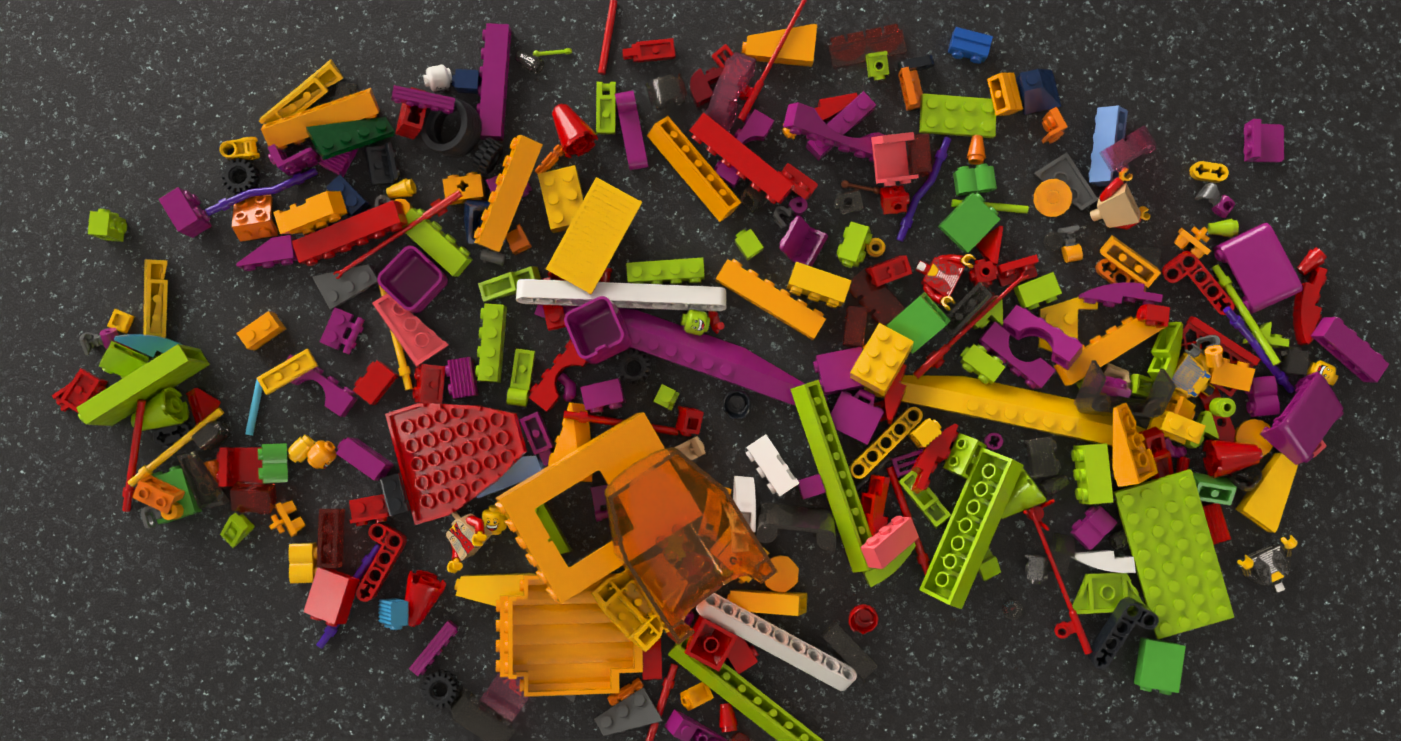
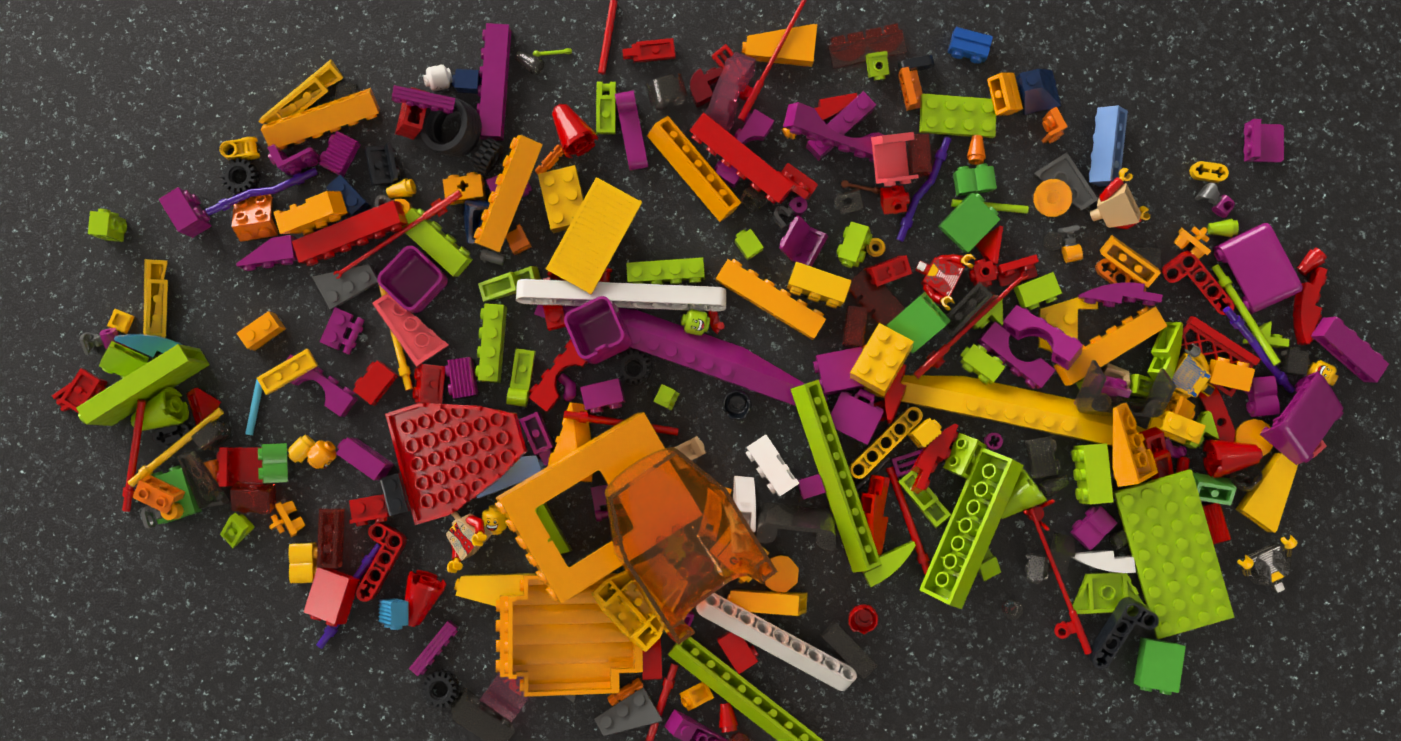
(346, 136): dark green wing -> none
(689, 420): red brick -> none
(710, 643): red slope -> none
(889, 542): coral brick -> none
(1124, 151): clear pink brick -> none
(1153, 315): red brick -> none
(1213, 352): light orange leg -> none
(1222, 407): lime brick -> none

